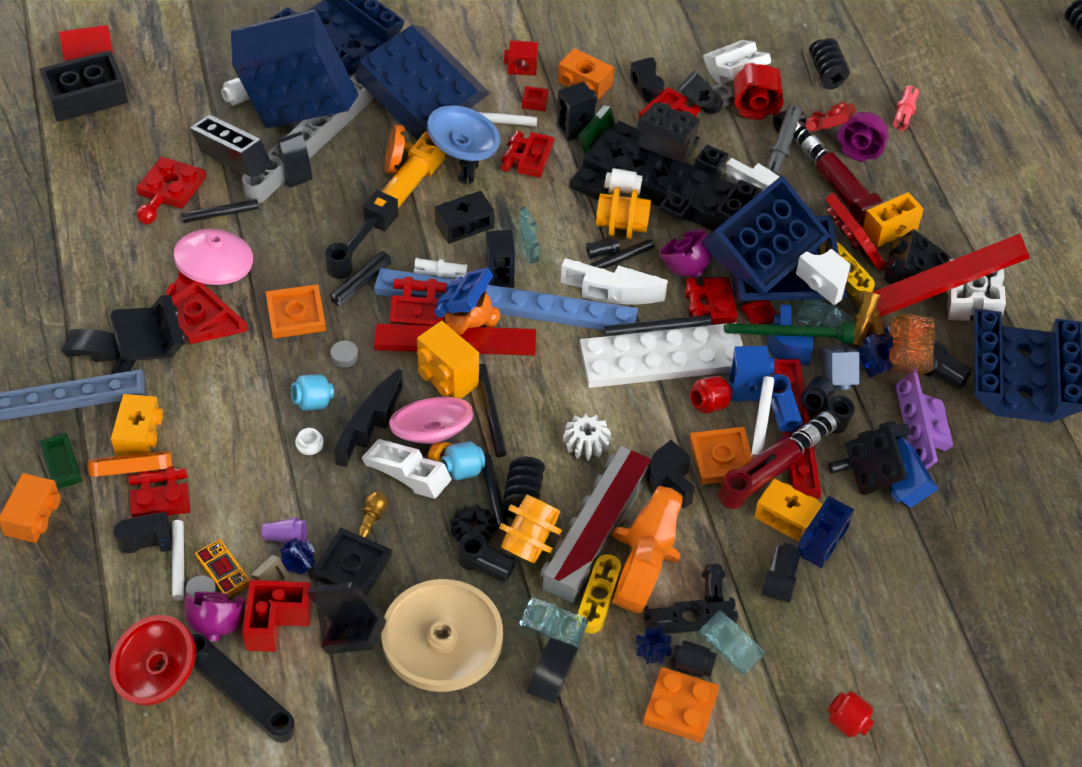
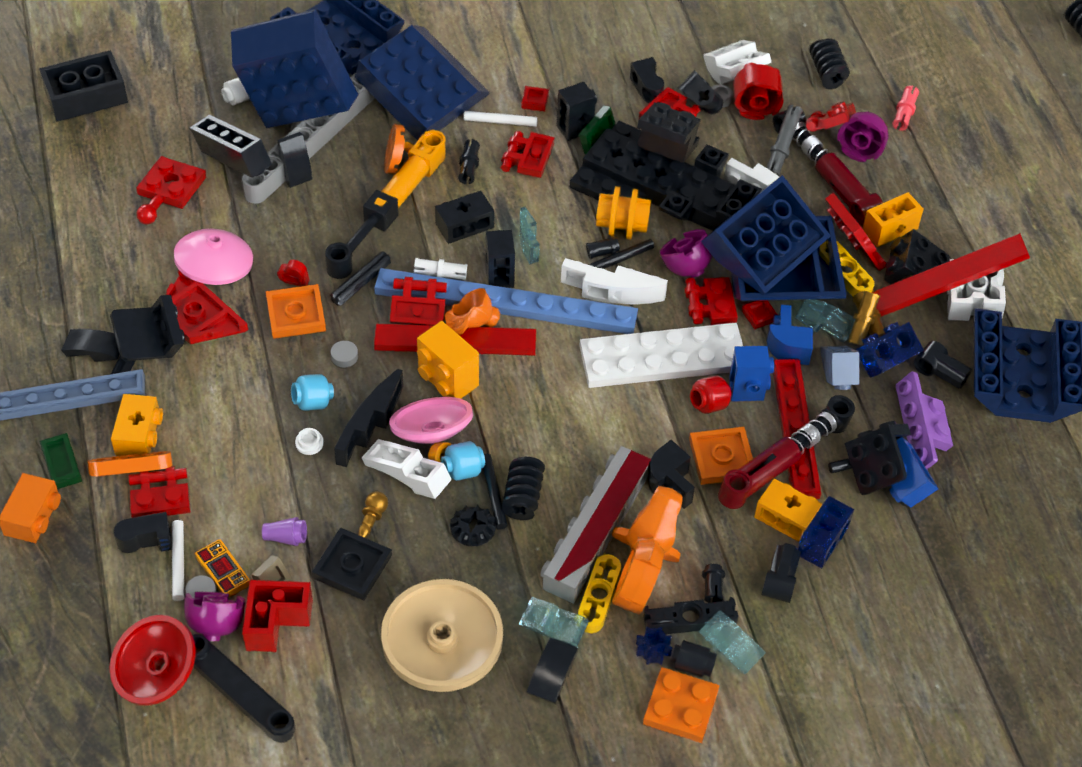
(85, 42): red slope -> none
(220, 211): black bar -> none
(294, 273): none -> red tile
(297, 556): clear blue gear -> none
(354, 618): black bracket -> none
(463, 133): medium blue dish -> none
(463, 292): blue plate -> none
(486, 559): black piece -> none
(491, 412): black bar -> none
(521, 58): red brick -> none
(530, 529): light orange piece -> none
(581, 67): orange brick -> none
(586, 436): white gear -> none
(625, 179): white brick -> none
(657, 325): black bar -> none
(762, 417): white bar -> none
(784, 405): blue piece -> none
(817, 393): black brick -> none
(824, 274): white brick -> none
(842, 332): dark green piece -> none
(850, 714): red head -> none
(912, 344): clear orange brick -> none

